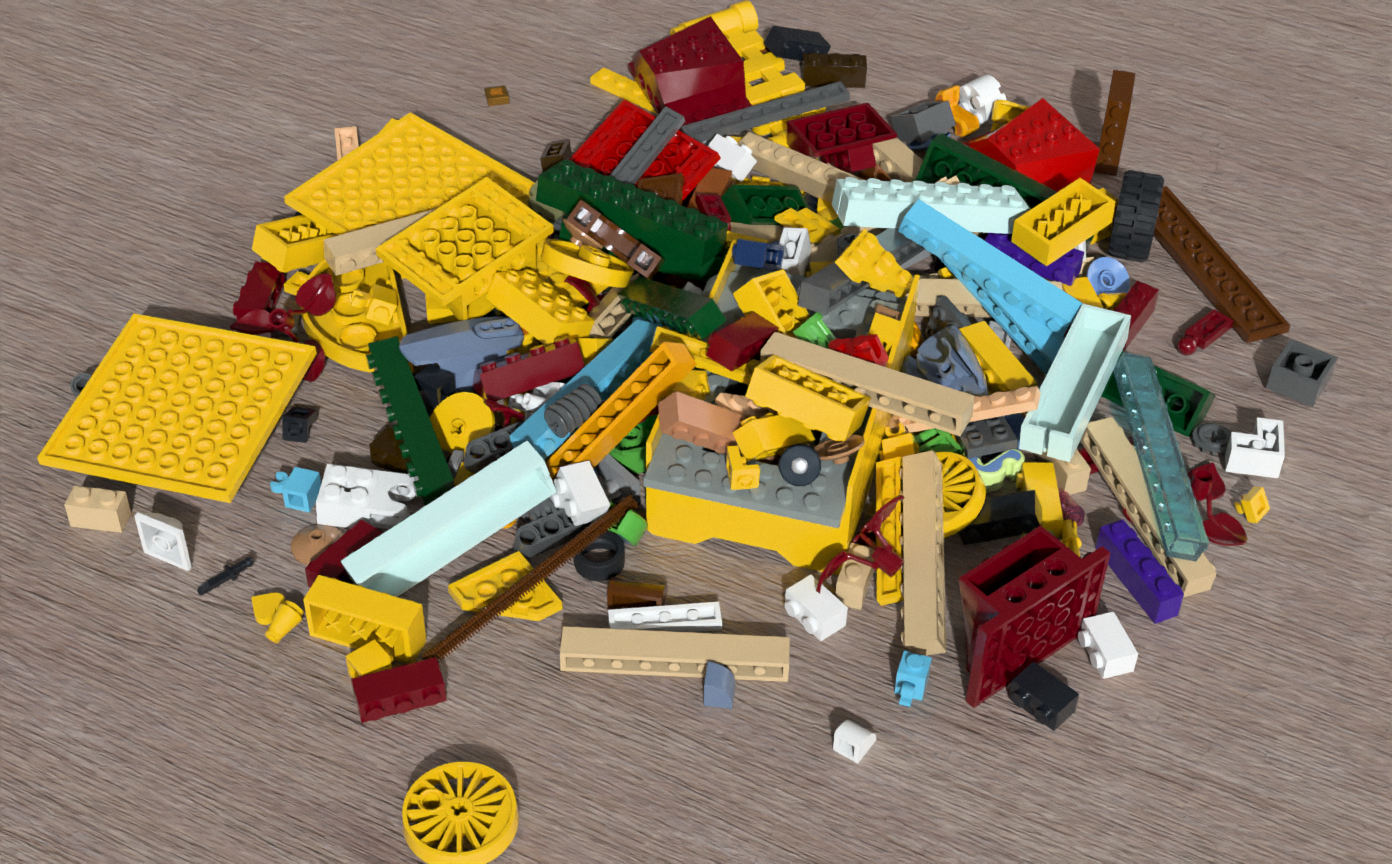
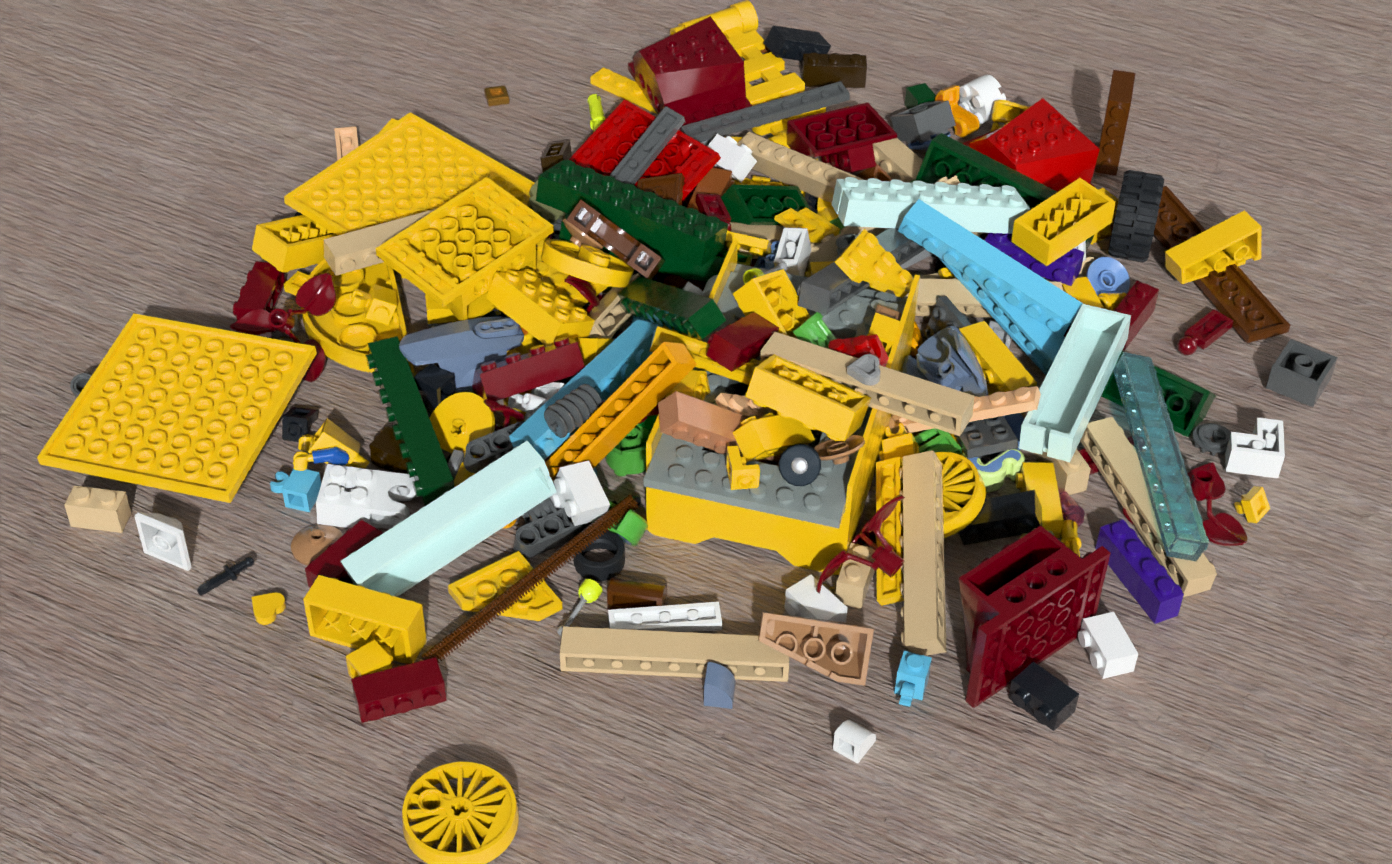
(285, 619): yellow cone -> none
(329, 446): none -> torso
(588, 592): none -> neon yellow hinge
(596, 111): none -> neon yellow pin
(617, 480): light grey piece -> none
(755, 272): none -> hinge
(758, 254): dark blue brick -> none
(824, 645): none -> medium nougat wedge
(865, 369): none -> light grey tile
(918, 94): none -> dark green brick
(1216, 248): none -> yellow wedge

